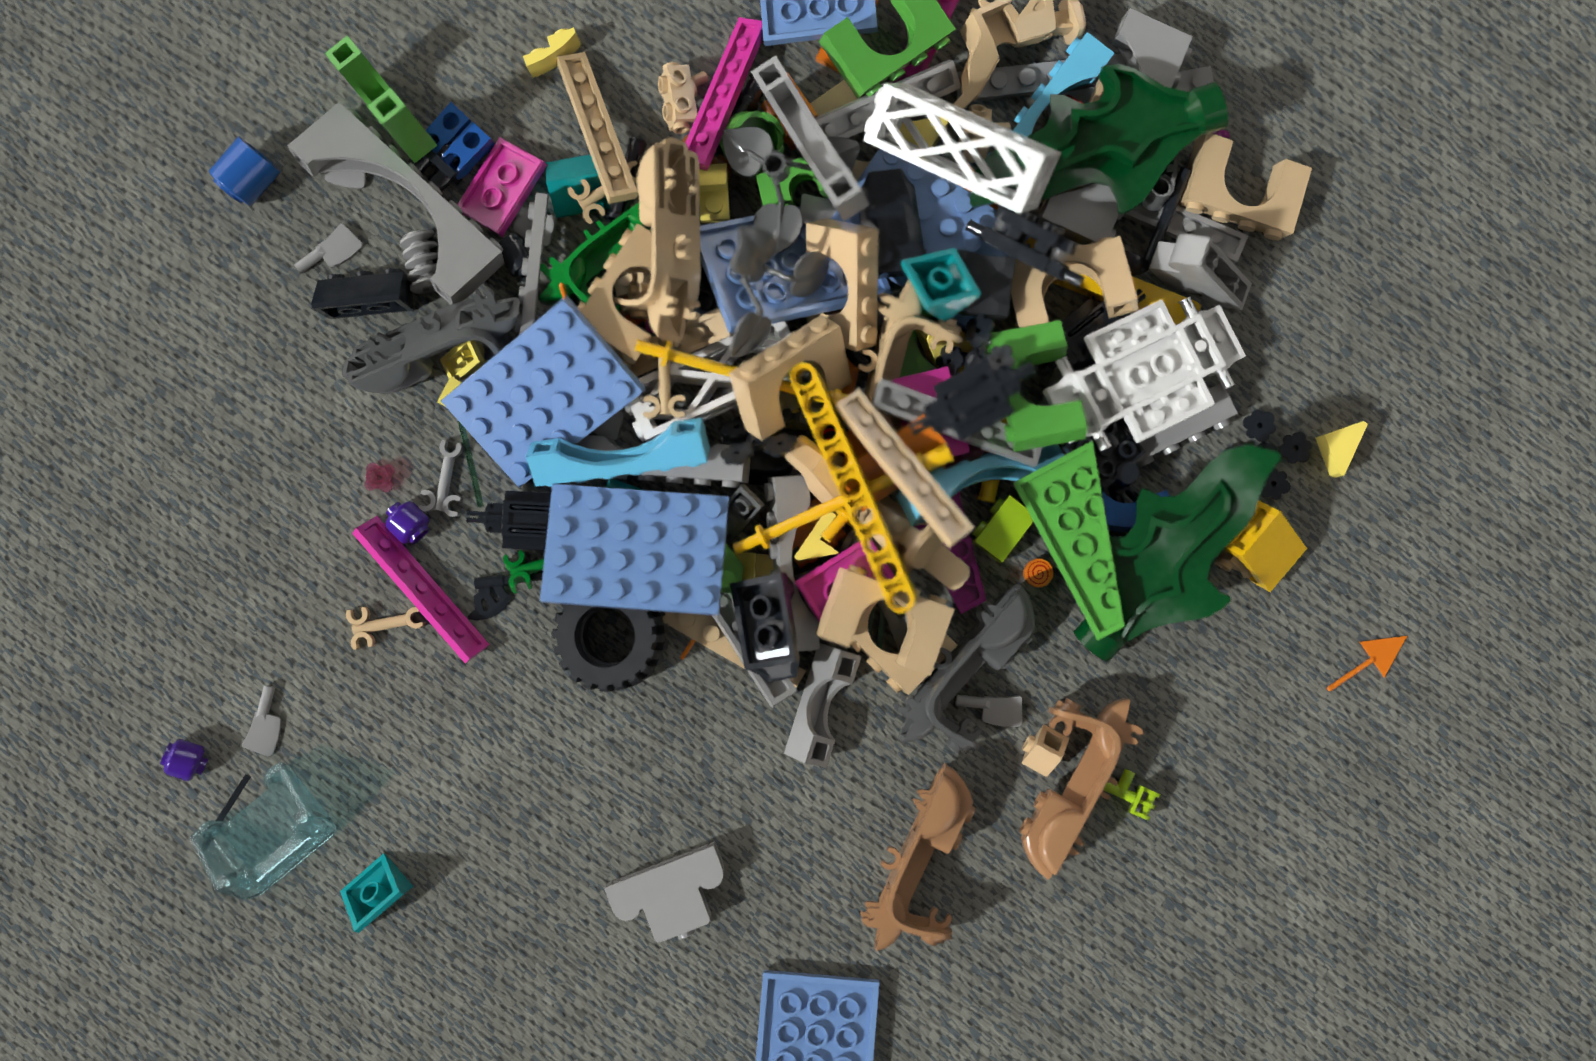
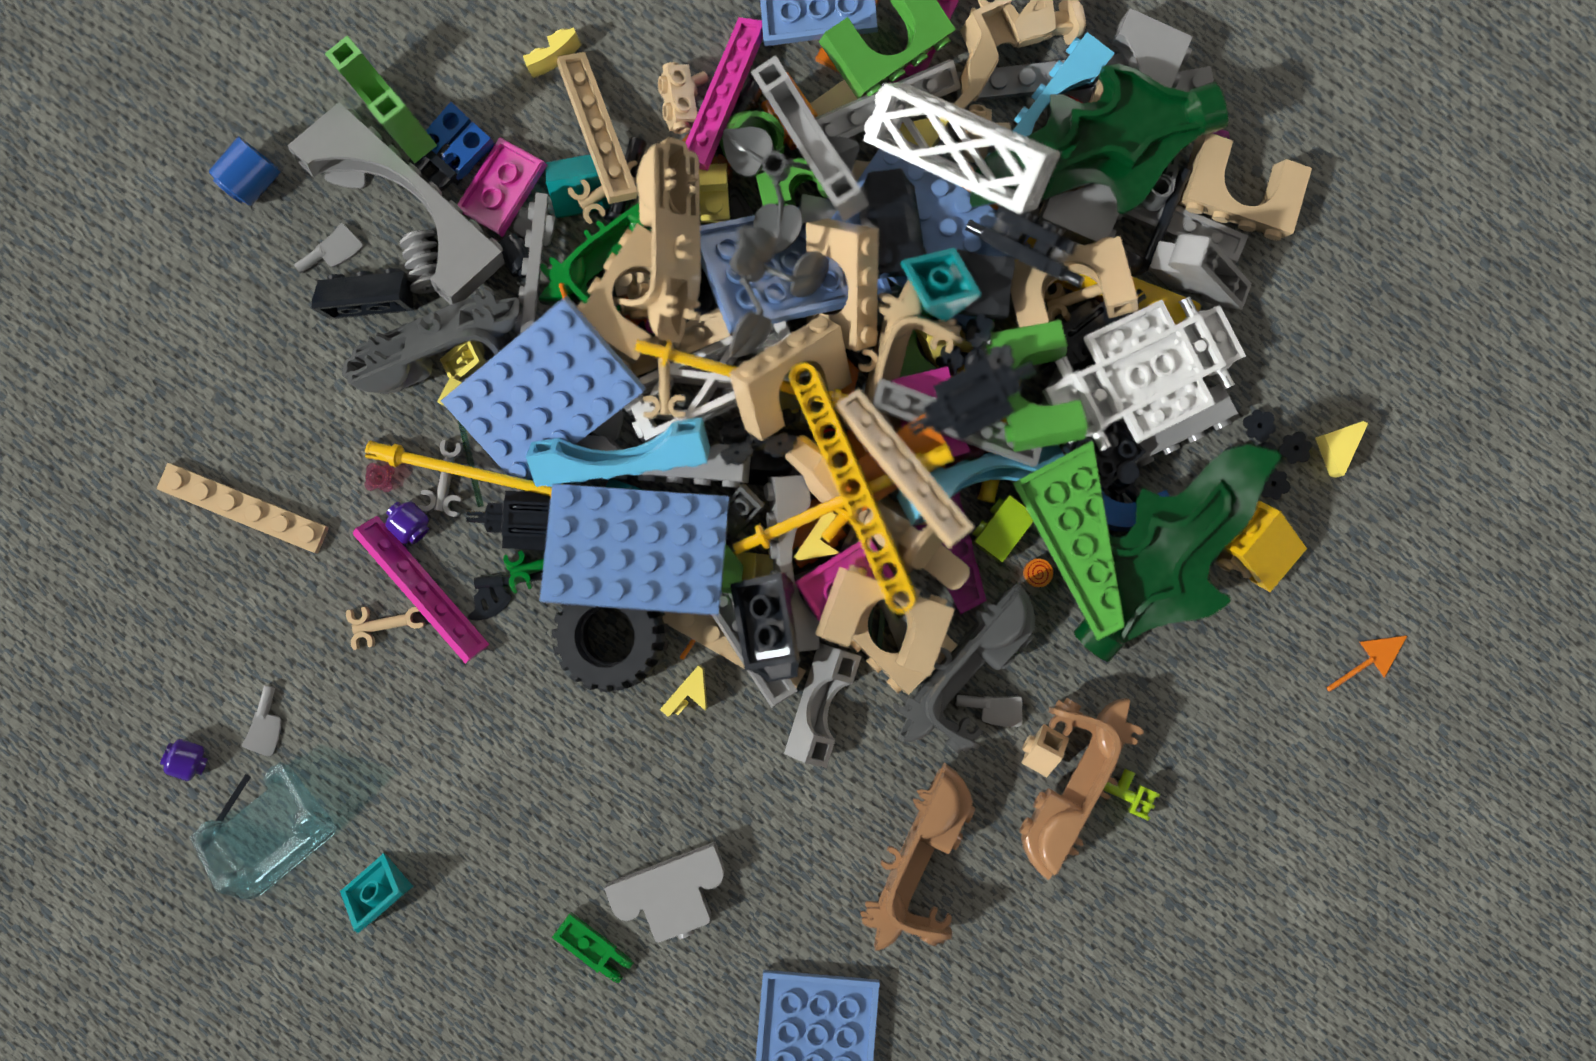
(242, 508): none -> tan plate
(396, 455): none -> yellow bar
(590, 947): none -> green hinge
(693, 687): none -> light yellow slope
(1058, 301): none -> tan bar

